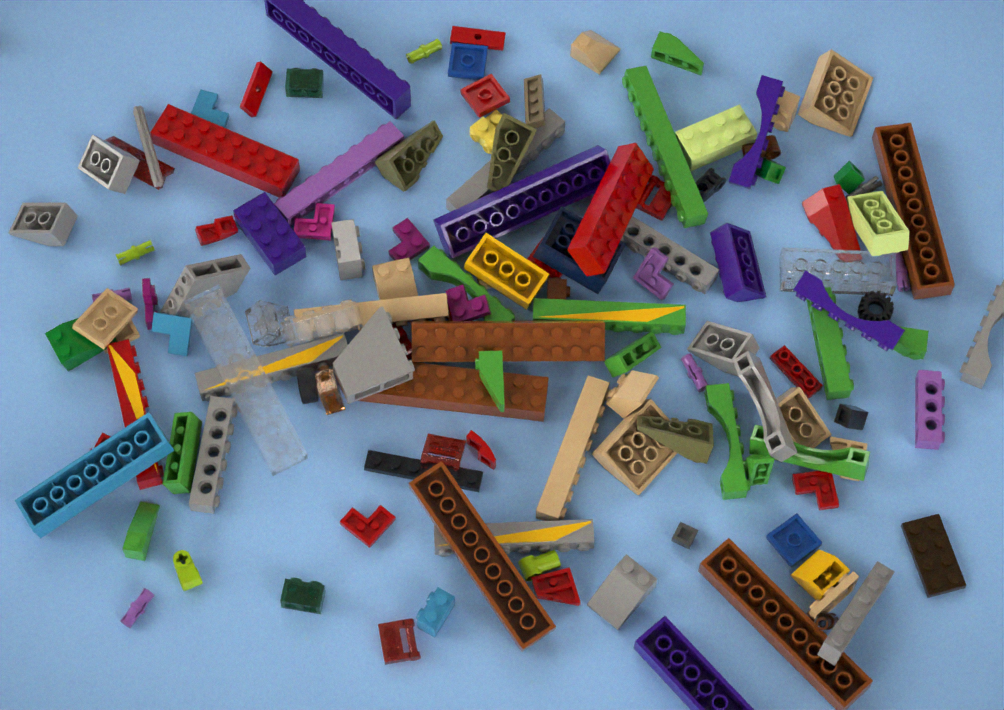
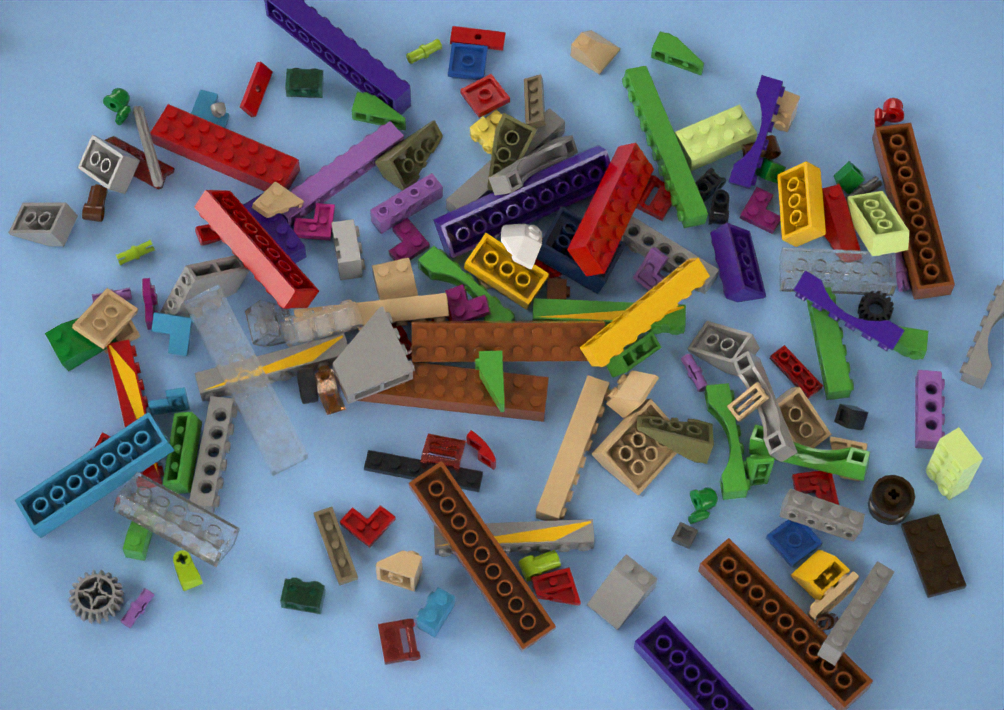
(94, 208): none -> reddish brown piece
(98, 580): none -> light grey gear
(118, 102): none -> green piece
(175, 401): none -> dark azure tile
(176, 519): none -> clear brick
(218, 109): none -> light grey hinge
(256, 249): none -> red brick
(276, 200): none -> tan wing
(335, 546): none -> dark tan plate
(373, 110): none -> bright green slope
(401, 569): none -> tan slope
(406, 203): none -> medium lavender brick
(516, 174): none -> light grey arch
(522, 242): none -> white wedge
(645, 312): none -> yellow brick
(702, 501): none -> green piece
(719, 211): none -> black piece
(757, 213): none -> magenta plate
(761, 392): none -> tan tile
(801, 204): none -> yellow brick
(822, 515): none -> light grey brick
(835, 94): tan slope -> none
(891, 112): none -> red piece
(891, 499): none -> dark brown wheel
(953, 463): none -> yellowish green brick

